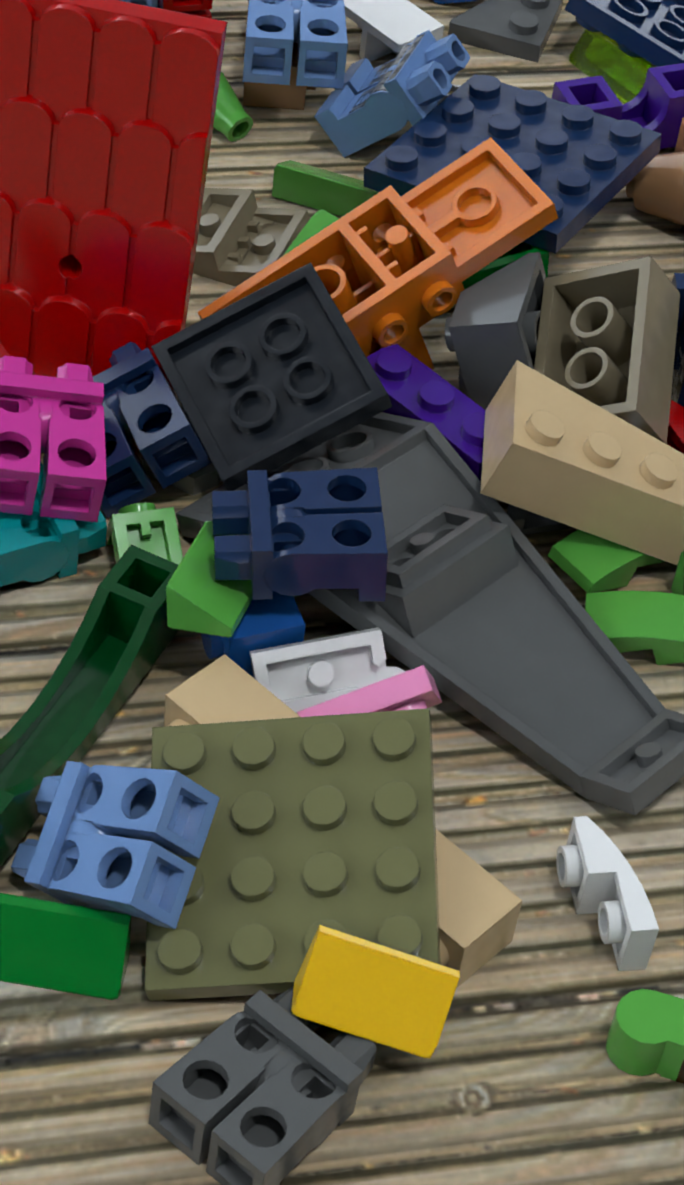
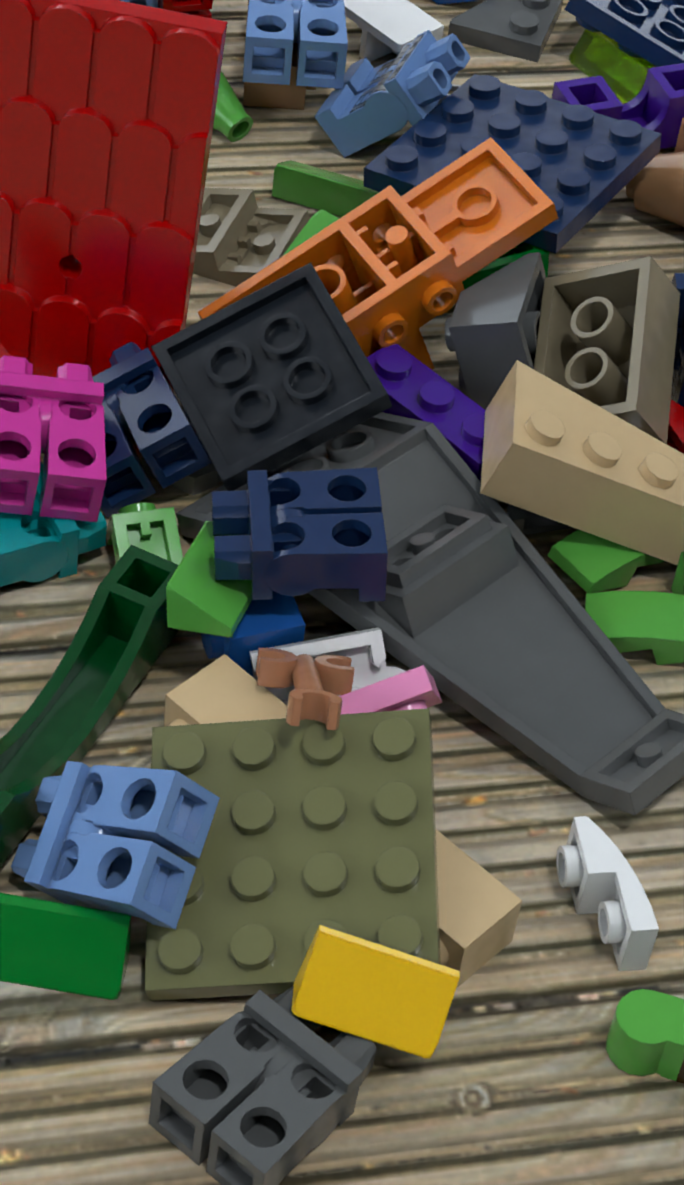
(315, 683): none -> nougat bar

